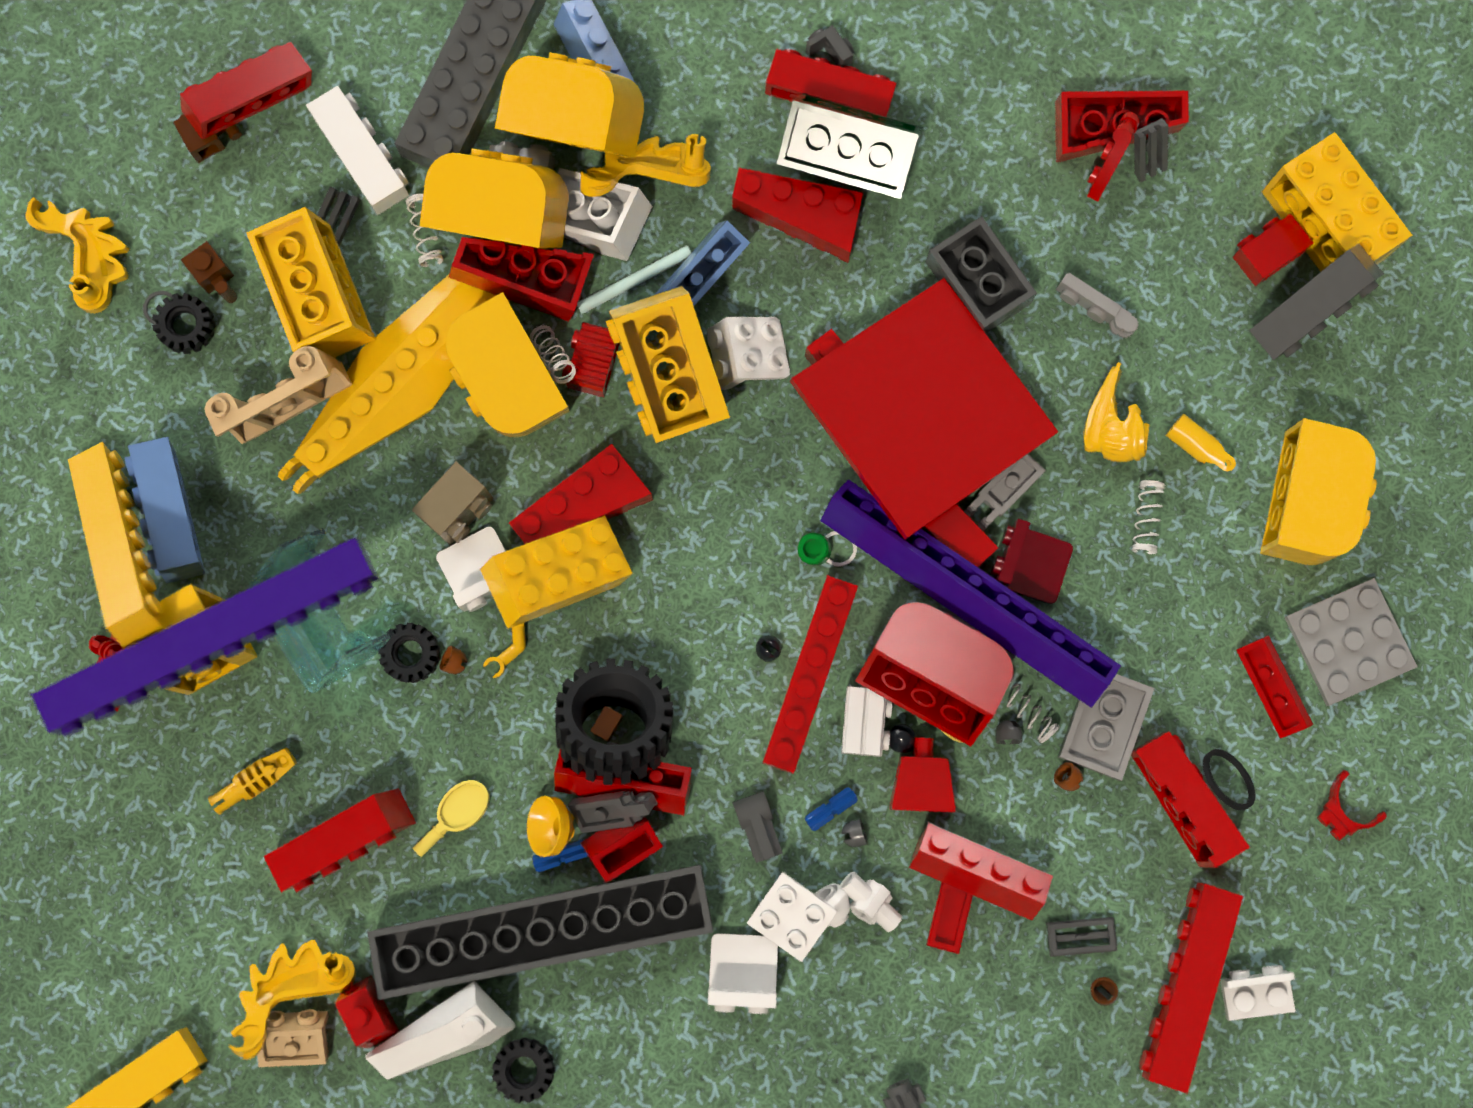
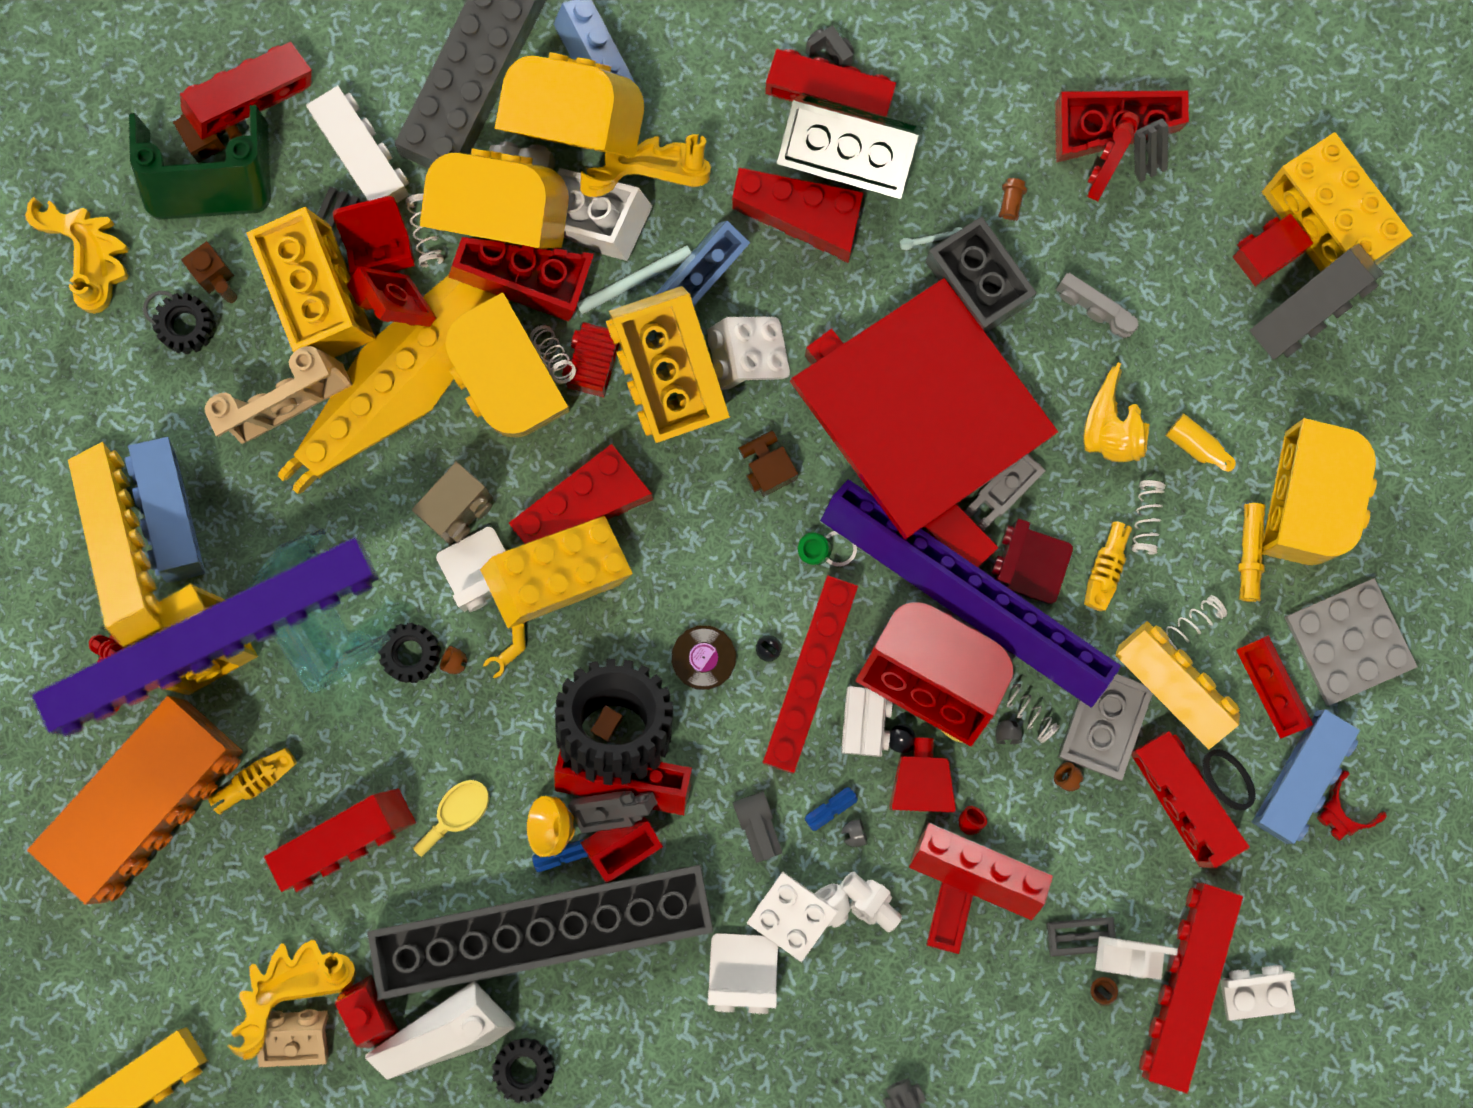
(136, 802): none -> orange brick
(203, 188): none -> dark green windscreen
(374, 235): none -> red bracket
(390, 296): none -> red plate
(703, 657): none -> dark brown tile
(771, 469): none -> reddish brown brick
(908, 243): none -> light aqua hinge
(972, 820): none -> red hinge
(1013, 193): none -> dark orange pin
(1107, 568): none -> yellow hinge
(1131, 957): none -> white panel
(1178, 684): none -> yellow brick
(1222, 613): none -> white piece
(1252, 546): none -> yellow pin
(1306, 777): none -> medium blue brick

